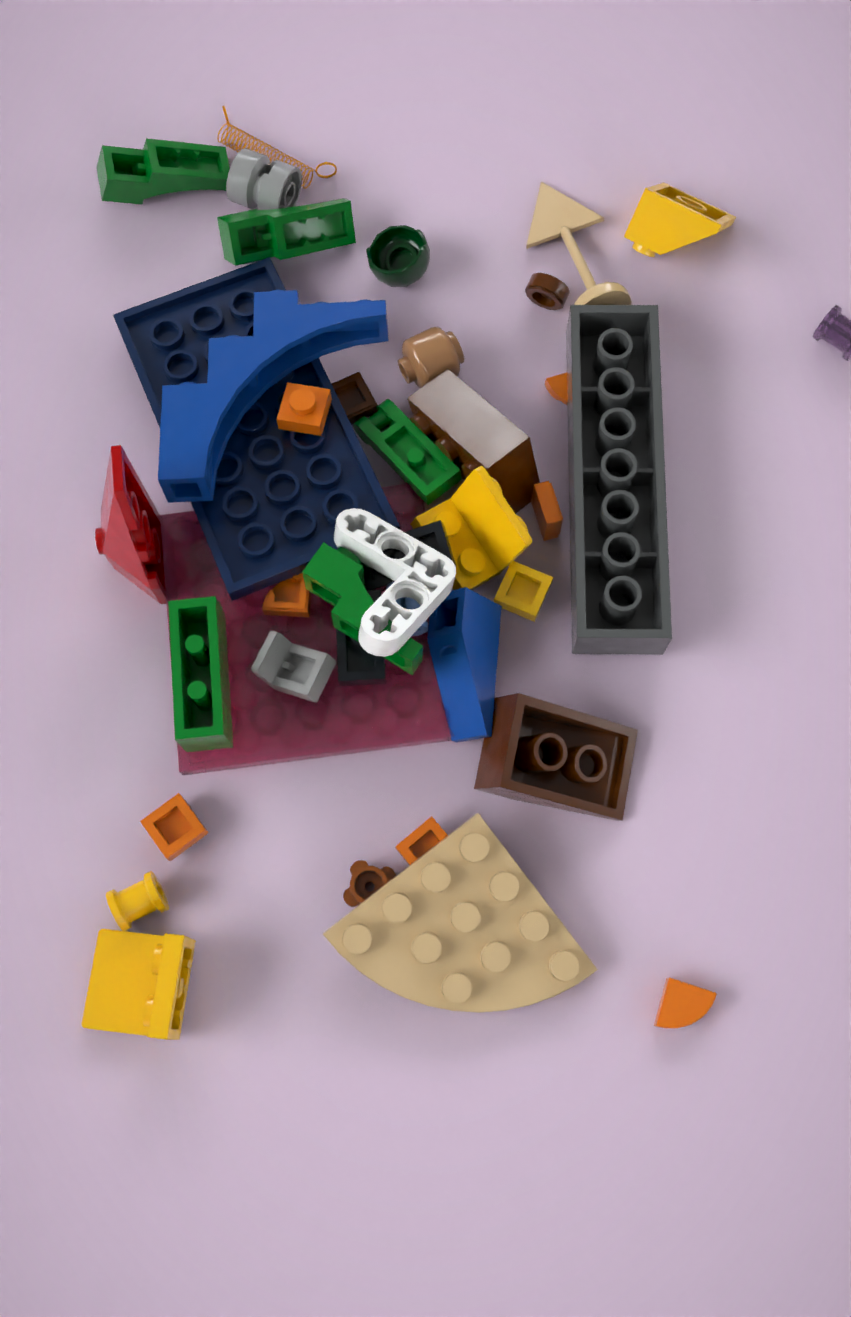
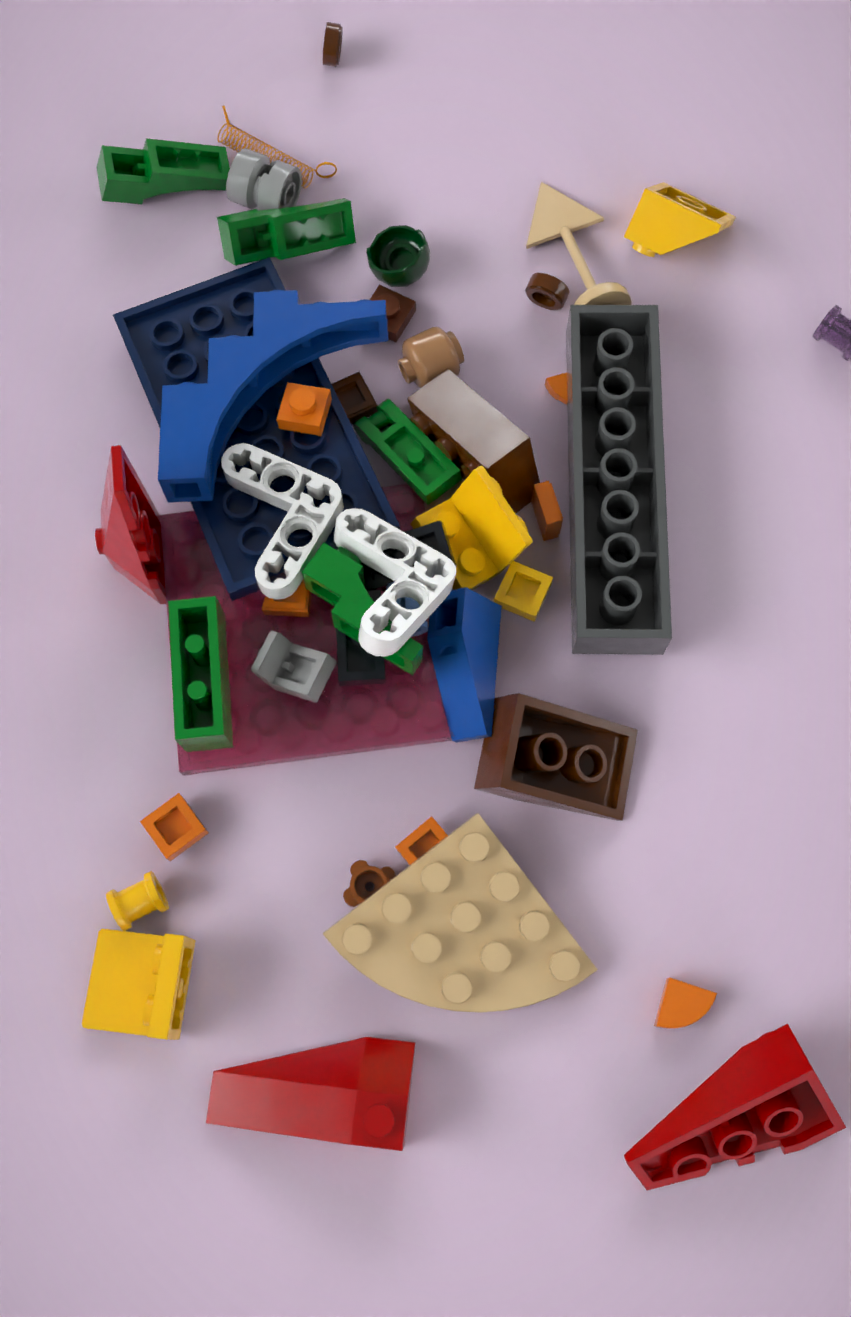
(300, 509): none -> white beam
(328, 1093): none -> red wedge
(332, 44): none -> reddish brown tile
(399, 310): none -> copper plate
(747, 1106): none -> red wedge

